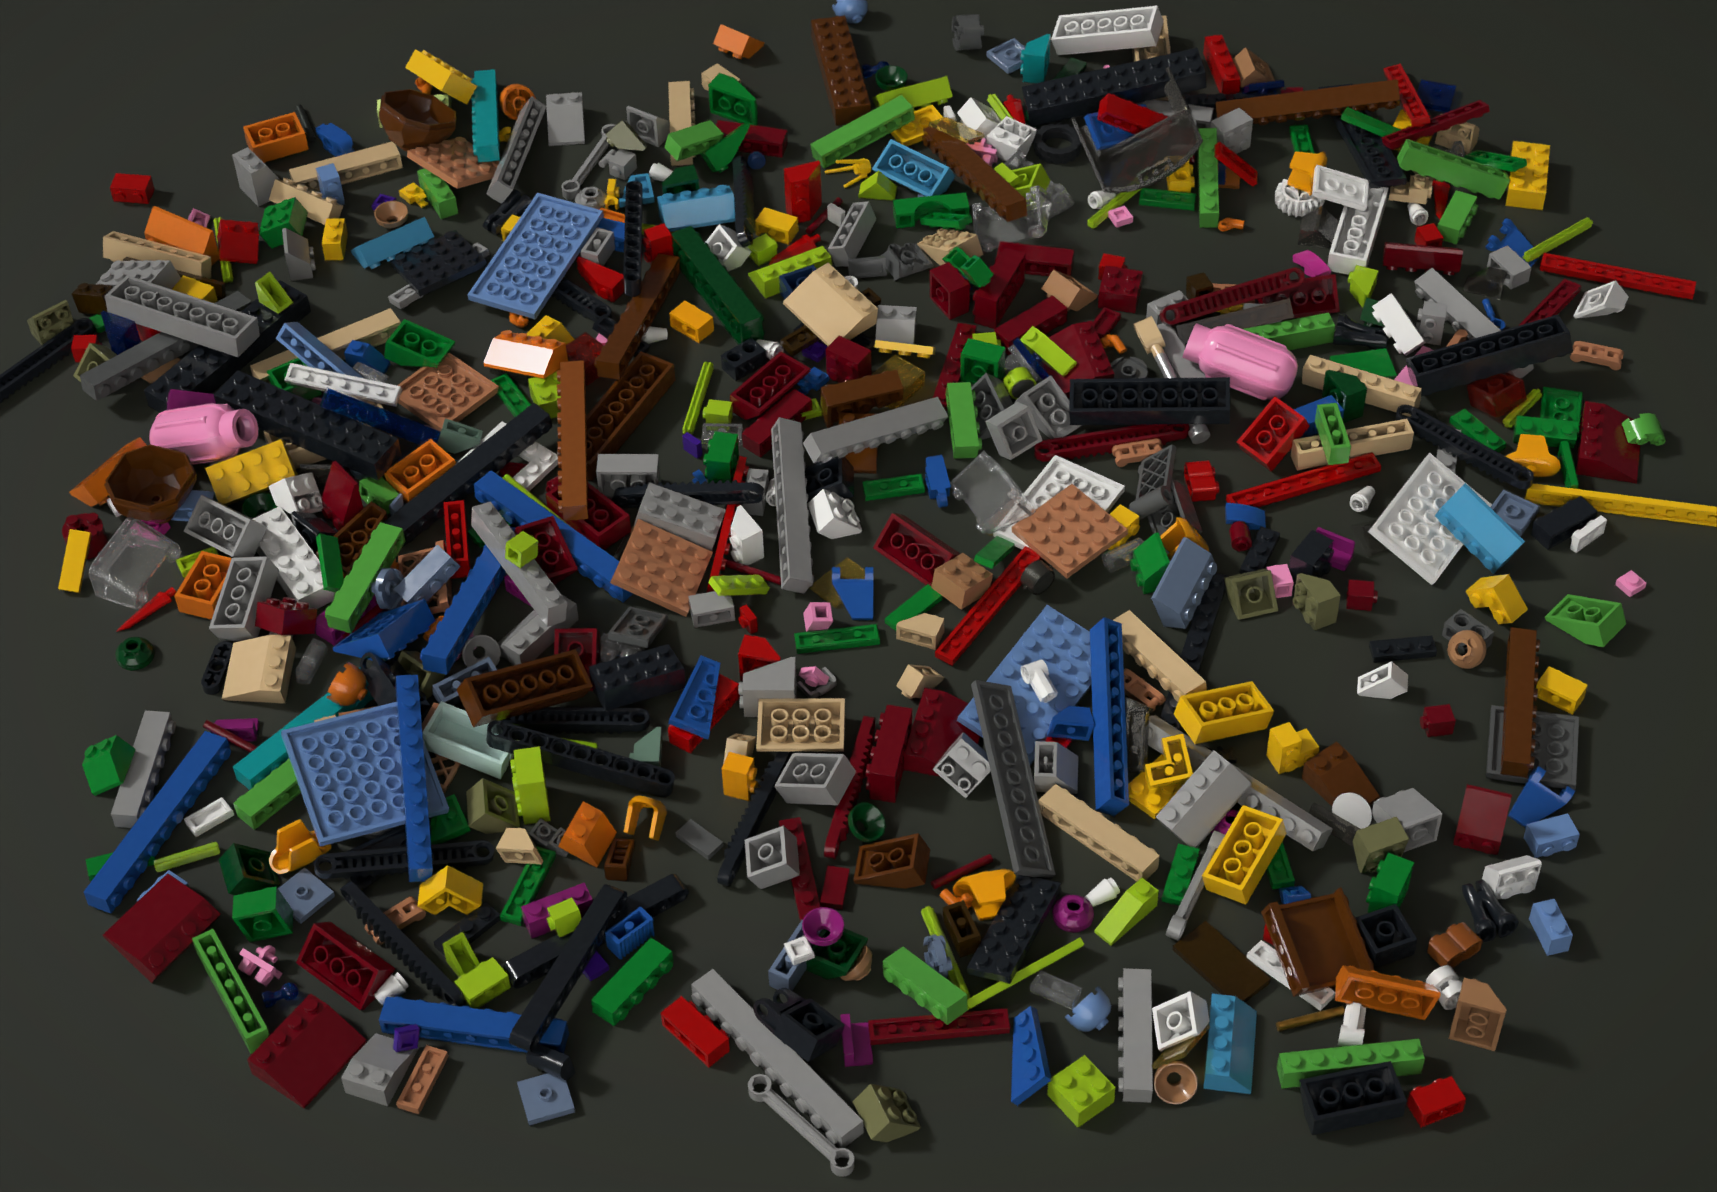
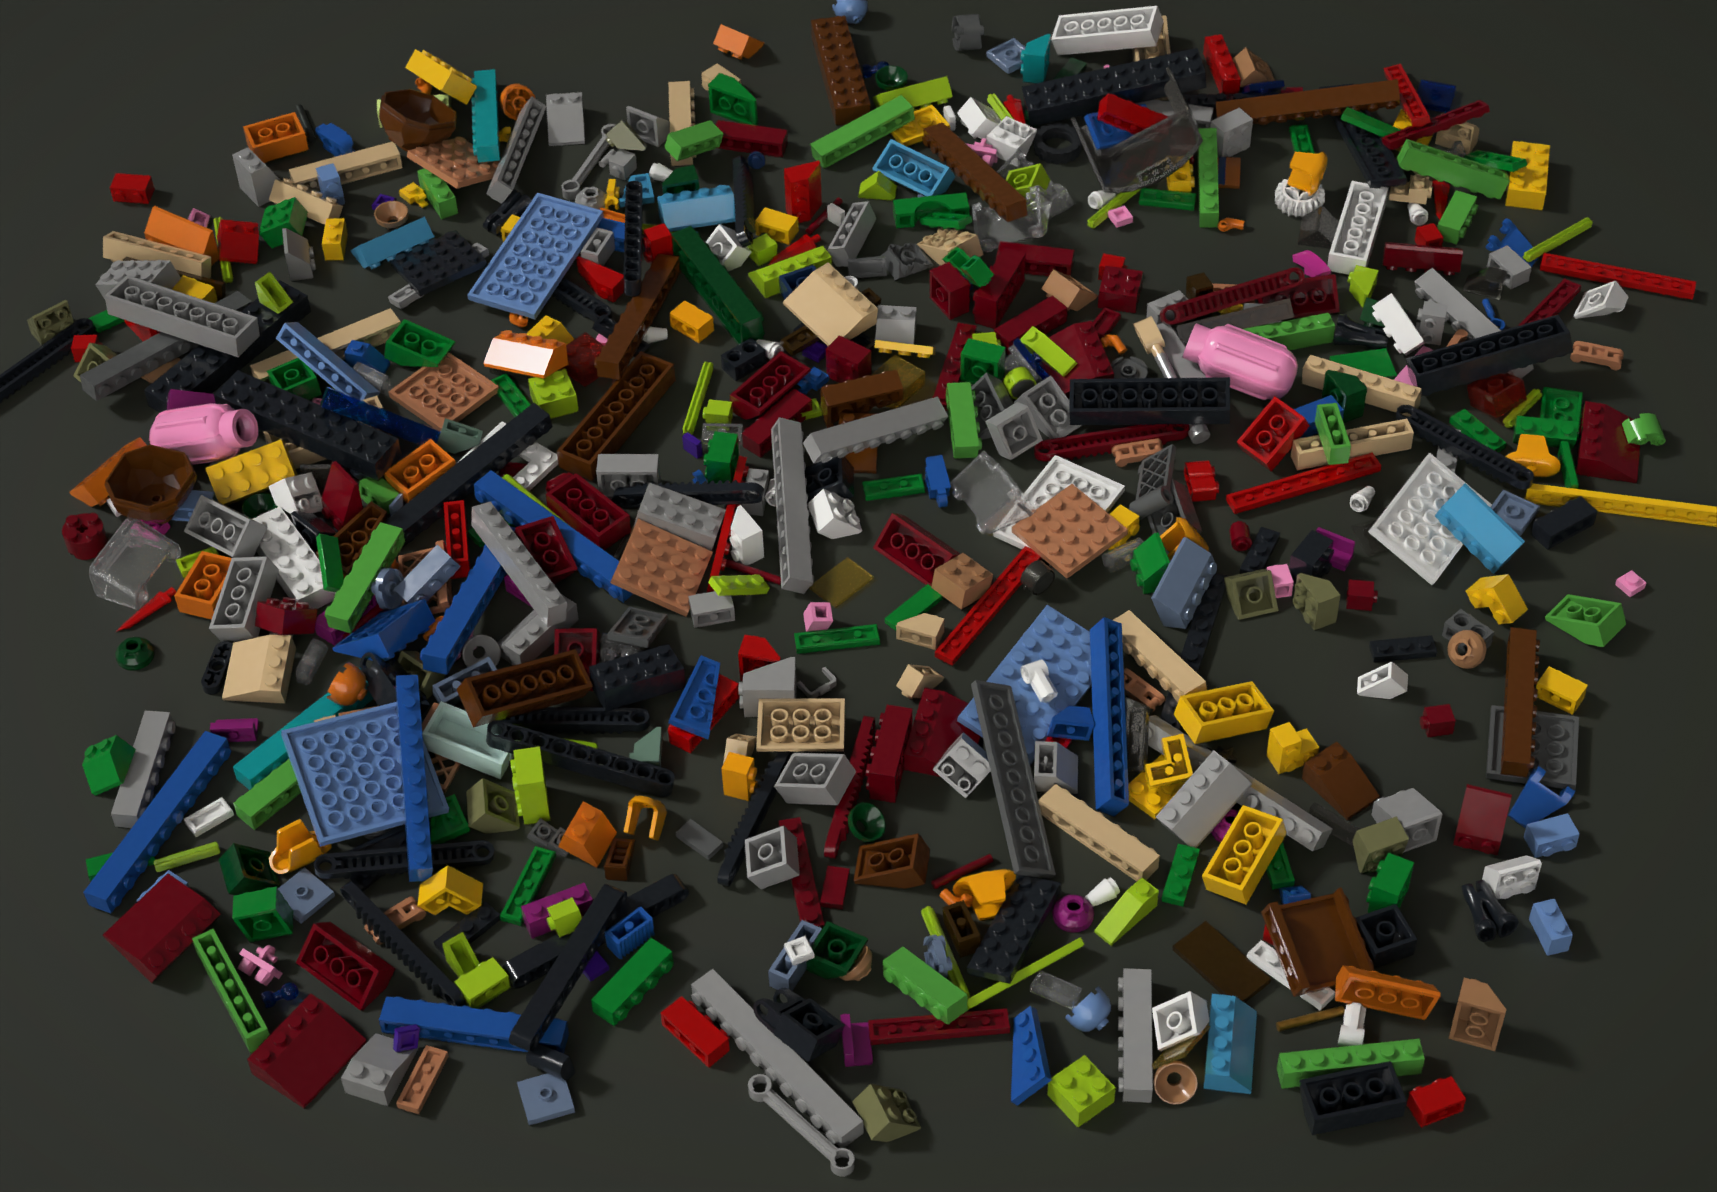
(74, 561): yellow tile -> none
(91, 298): dark brown brick -> none
(120, 331): clear blue slope -> none
(230, 736): dark red bar -> none
(350, 385): white tile -> none
(392, 987): white cone -> none
(518, 847): tan slope -> none
(521, 549): lime brick -> none
(573, 441): dark orange brick -> none
(725, 149): green slope -> none
(748, 619): red plate -> none
(813, 676): bright pink plate -> none
(820, 919): magenta piece -> none
(855, 593): blue flag -> none
(860, 166): yellow plant -> none
(956, 130): clear yellow piece -> none
(994, 552): green tile -> none
(1007, 174): lime tile -> none
(1179, 920): light grey piece -> none
(1236, 163): red tile -> none
(1250, 515): blue slope -> none
(1340, 188): white tile -> none
(1353, 809): white sticker -> none
(1448, 984): white wheel -> none
(1454, 946): dark orange brick -> none
(1589, 533): white plate -> none

